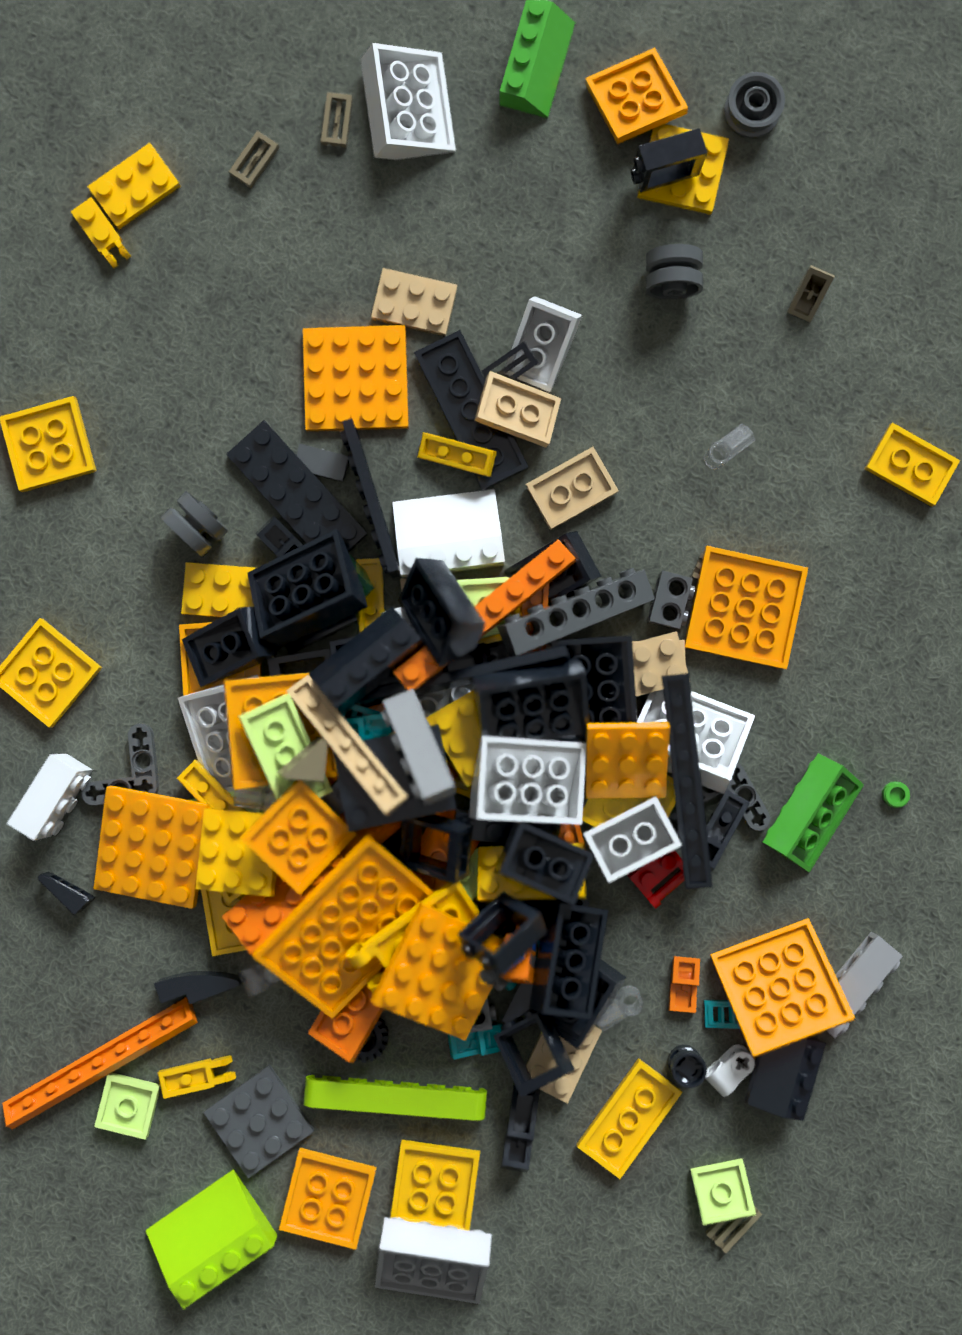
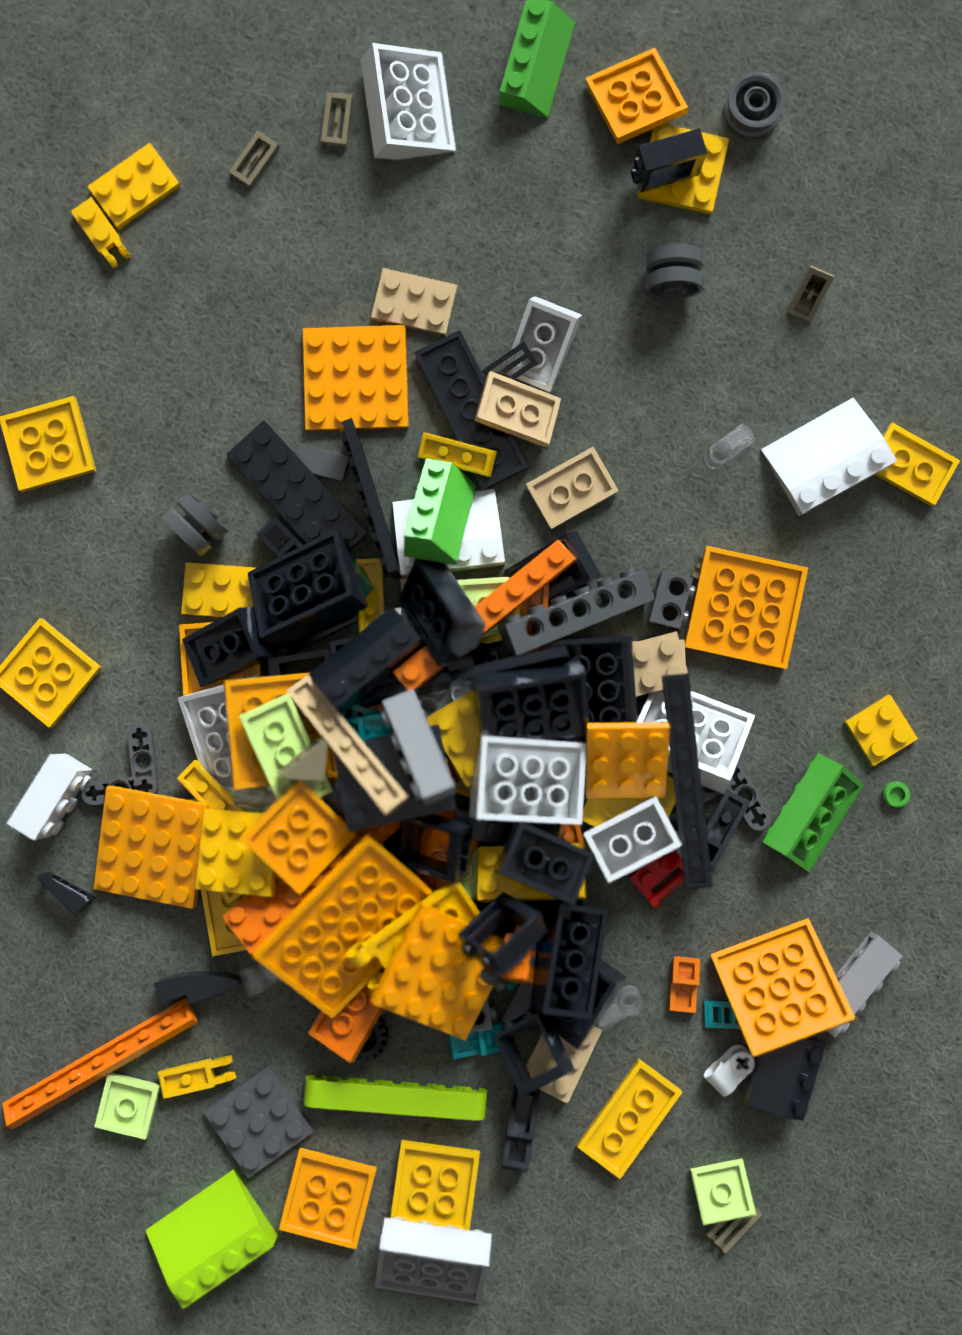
(439, 513): none -> slope
(687, 1066): black wheel -> none
(828, 456): none -> white slope
(881, 730): none -> yellow plate

